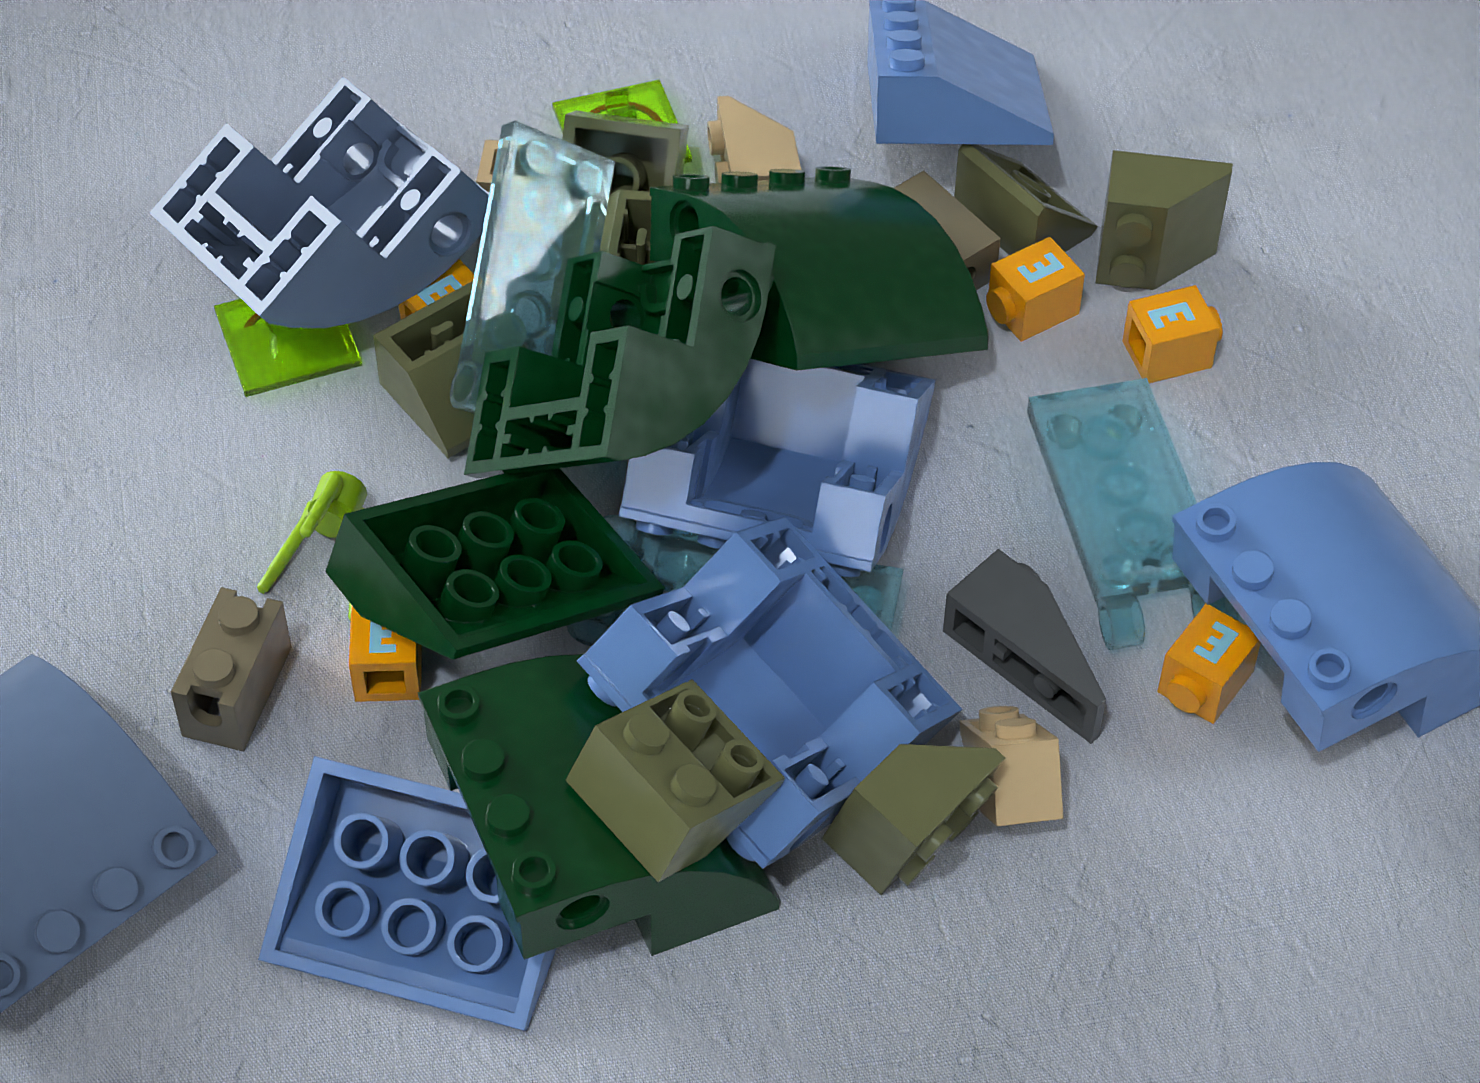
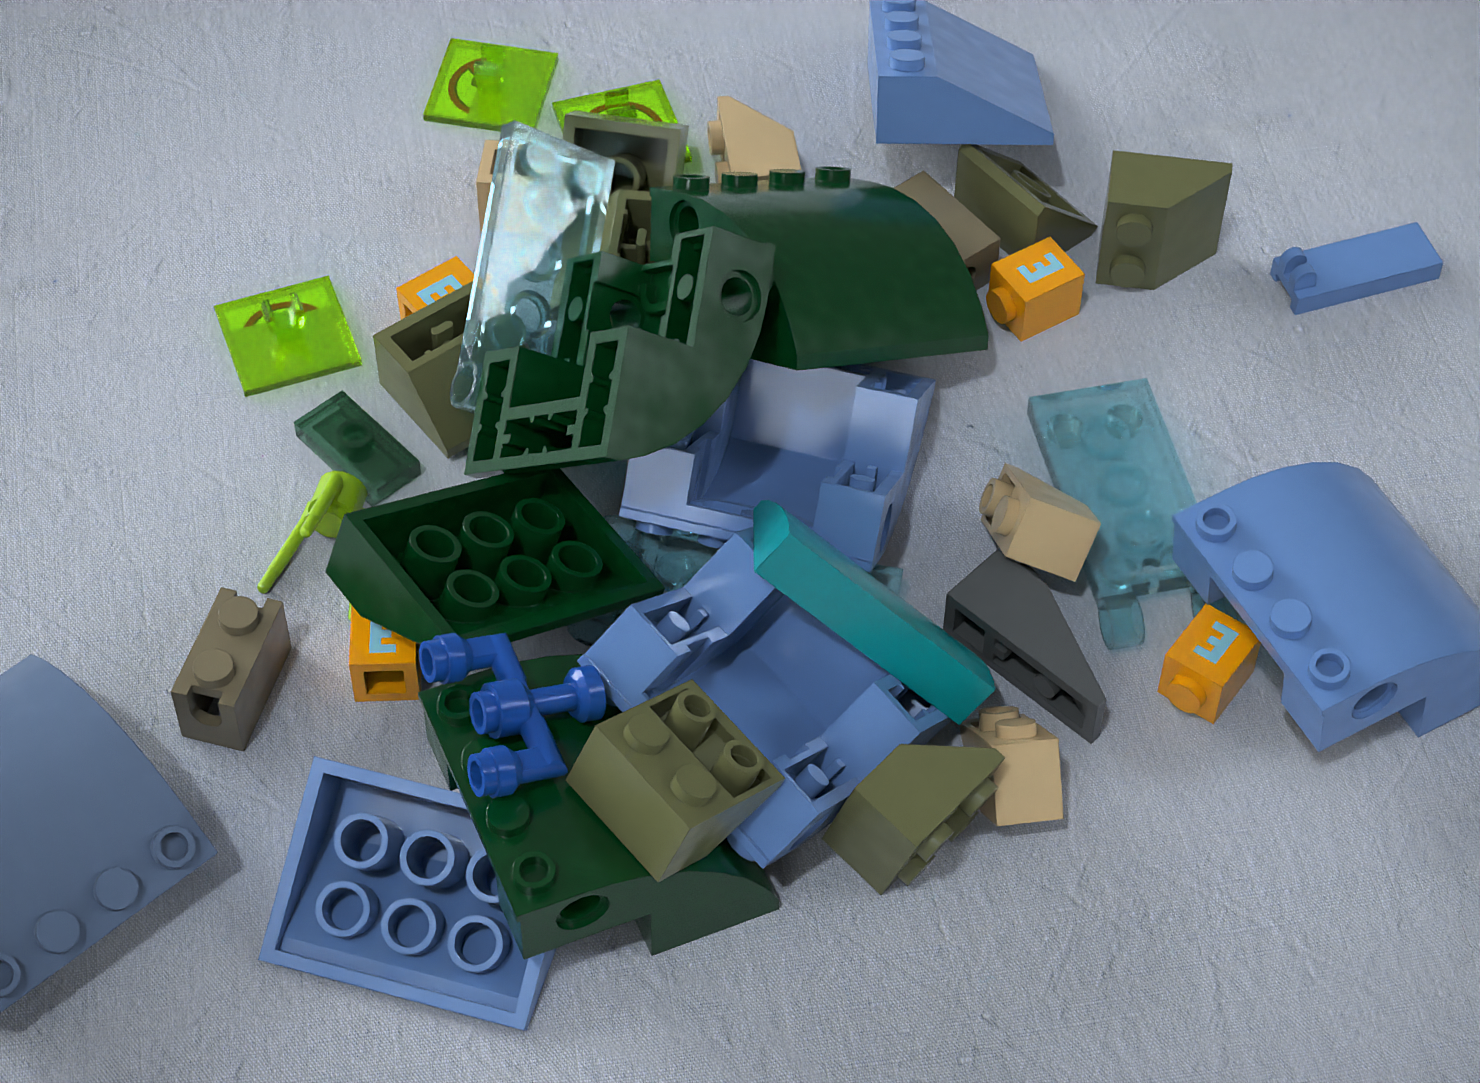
(334, 222): sand blue slope -> none
(358, 445): none -> clear green plate
(490, 85): none -> clear neon green piece
(511, 709): none -> blue piece
(867, 613): none -> teal slope
(1037, 523): none -> tan slope
(1171, 334): light orange brick -> none
(1356, 267): none -> medium blue hinge

